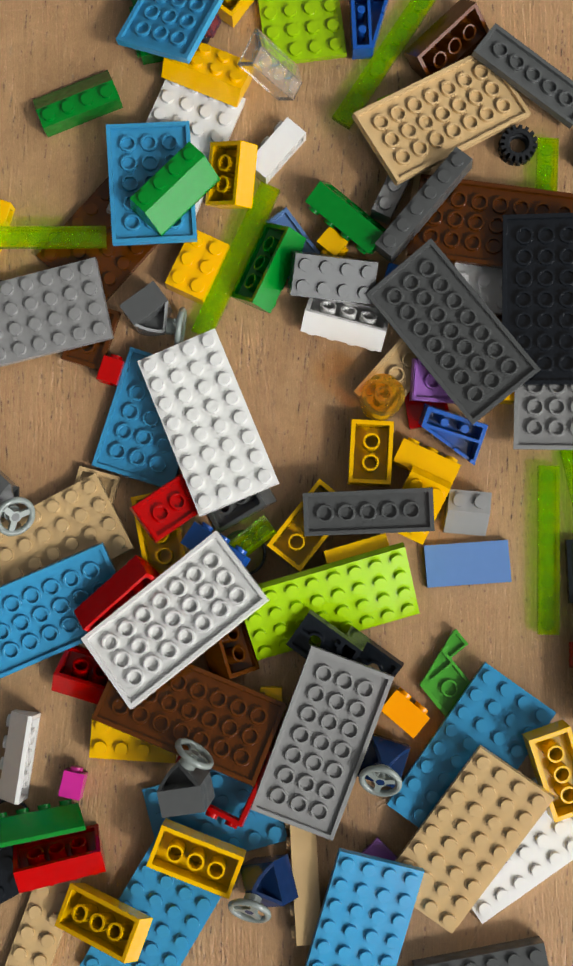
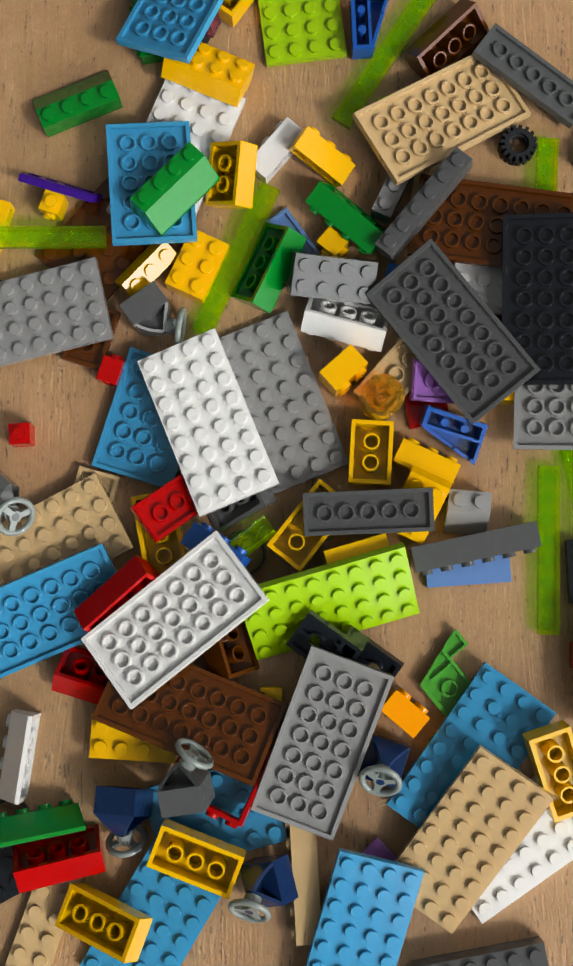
(21, 434): none -> red brick
(53, 206): none -> yellow brick
(60, 187): none -> dark purple tile
(73, 783): dark pink brick -> none
(122, 813): none -> dark blue piece
(146, 268): none -> yellow brick
(271, 67): clear slope -> none
(284, 401): none -> light grey plate
(322, 156): none -> yellow brick
(343, 371): none -> yellow brick
(475, 547): none -> dark grey brick

